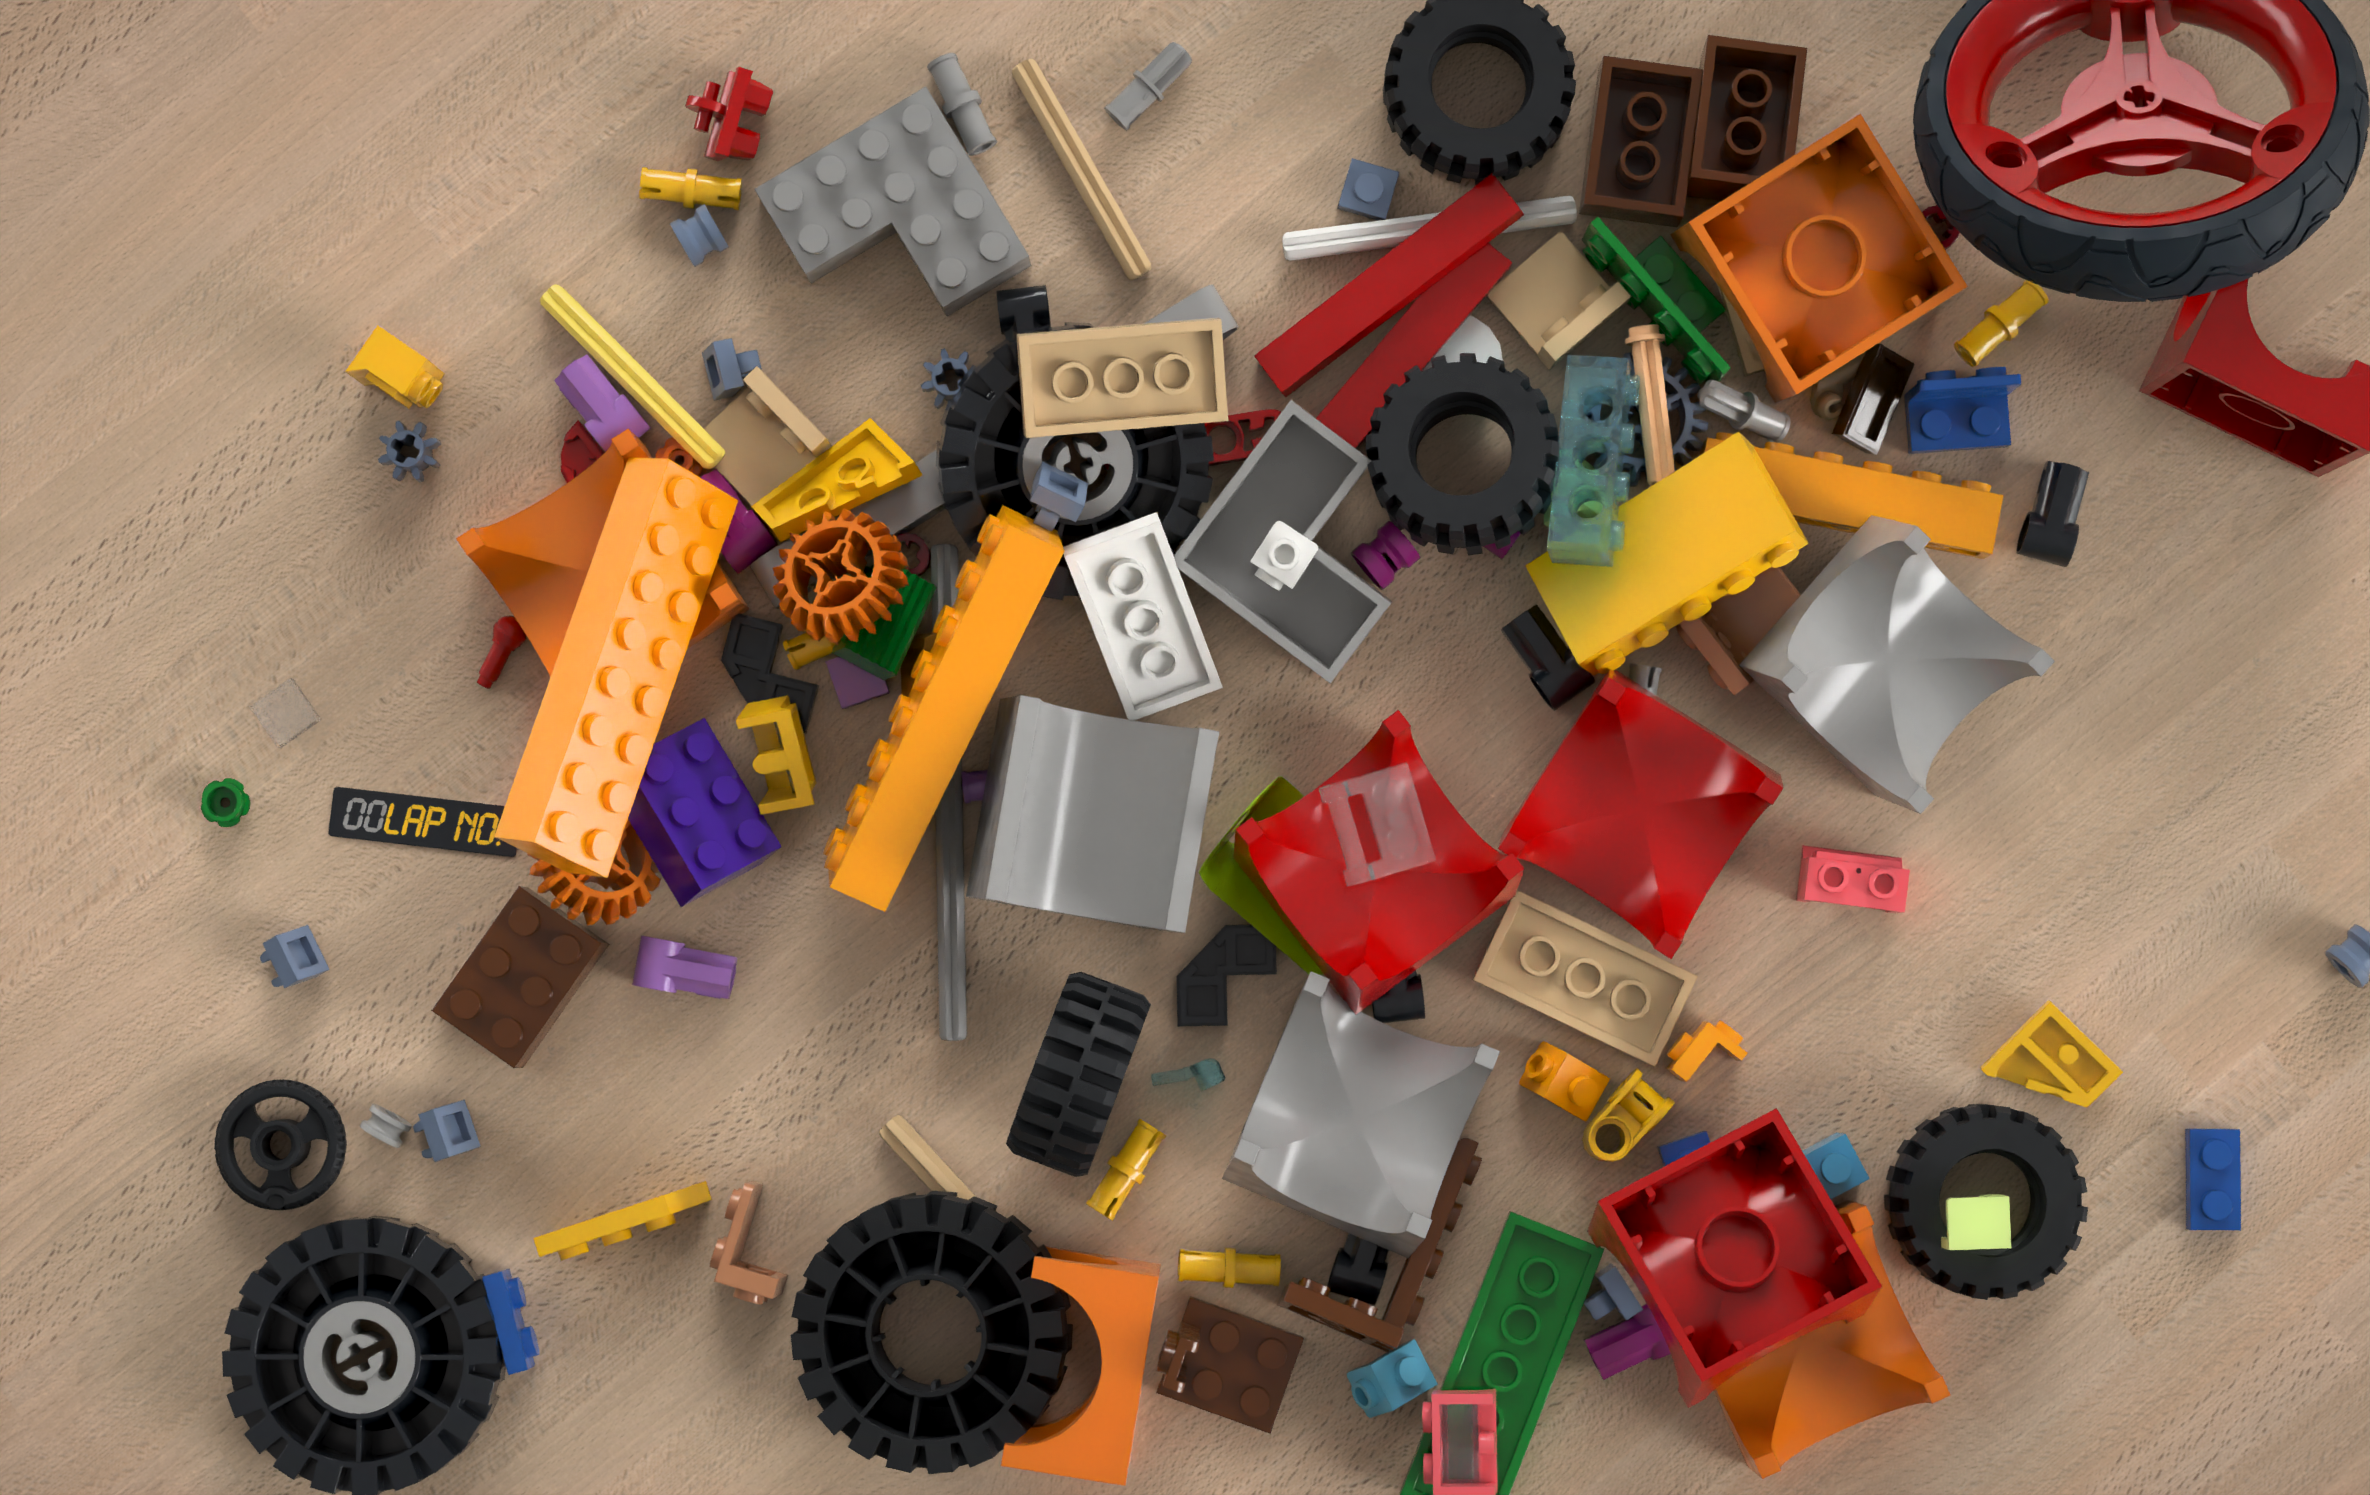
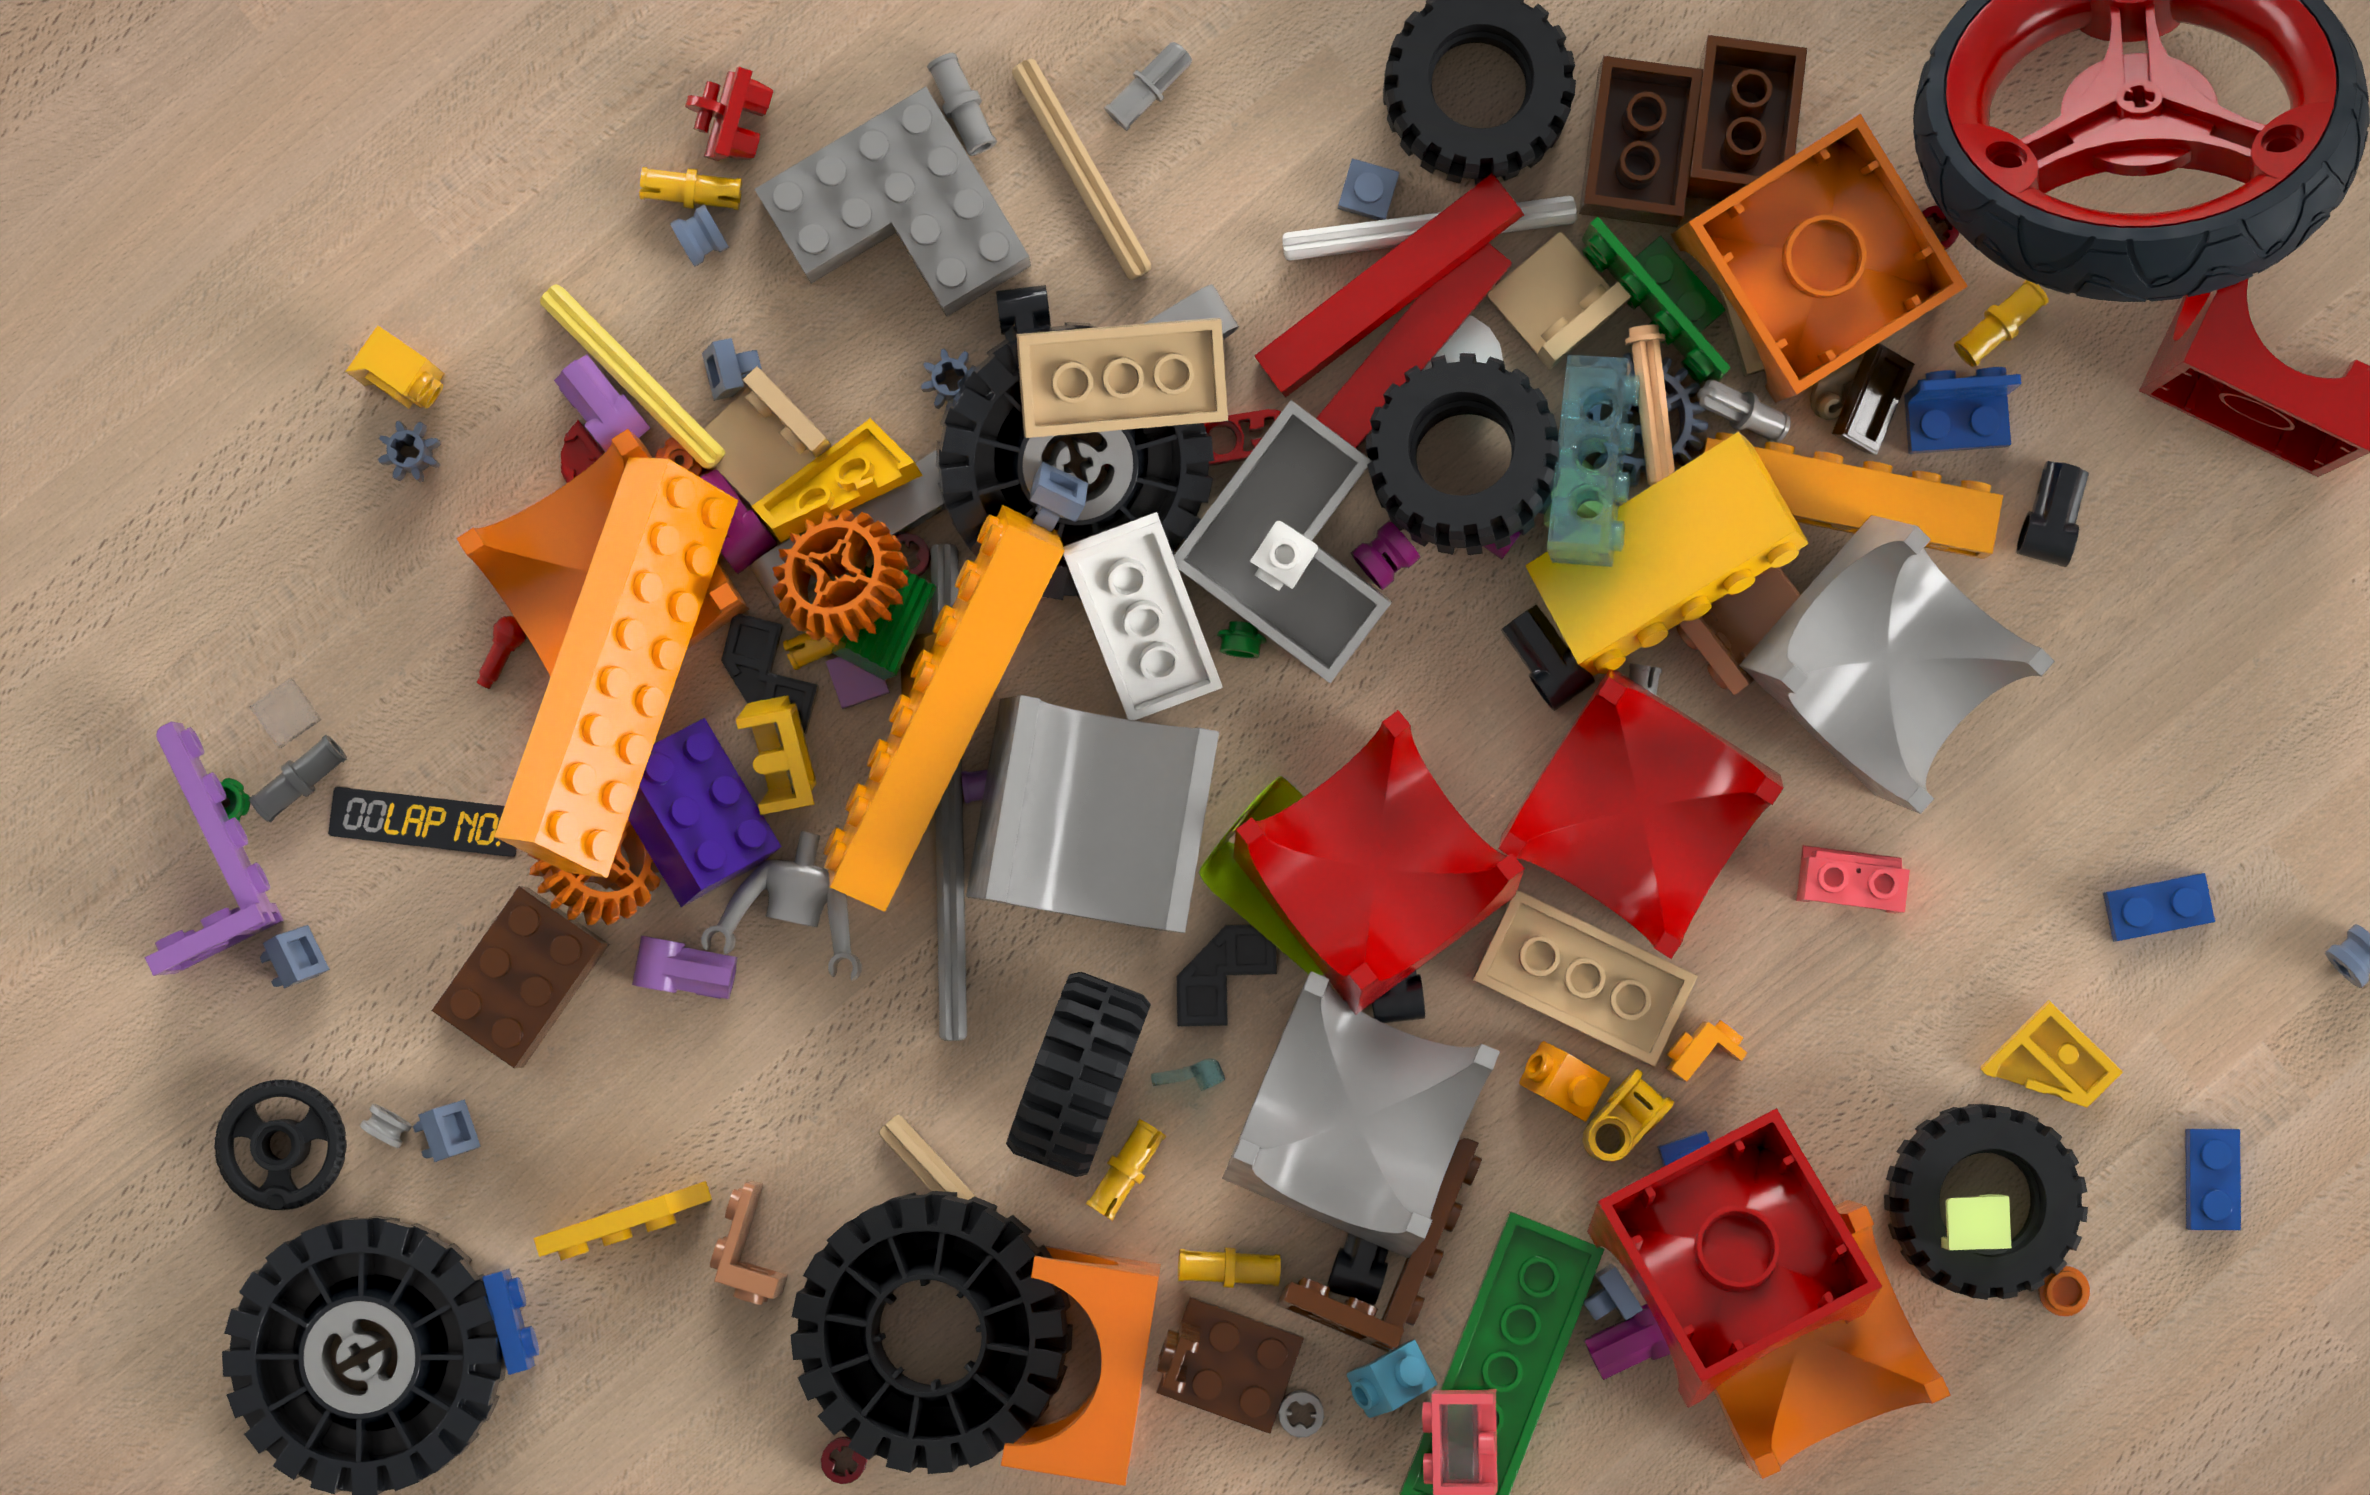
(226, 841): none -> medium lavender bracket
(297, 778): none -> dark grey pin
(795, 895): none -> light grey piece
(828, 1463): none -> dark red bush
(1241, 640): none -> green plate
(1299, 1429): none -> light grey bush
(1394, 820): clear plate -> none
(1836, 1164): dark azure brick -> none
(2065, 1292): none -> orange plate
(2159, 907): none -> blue plate

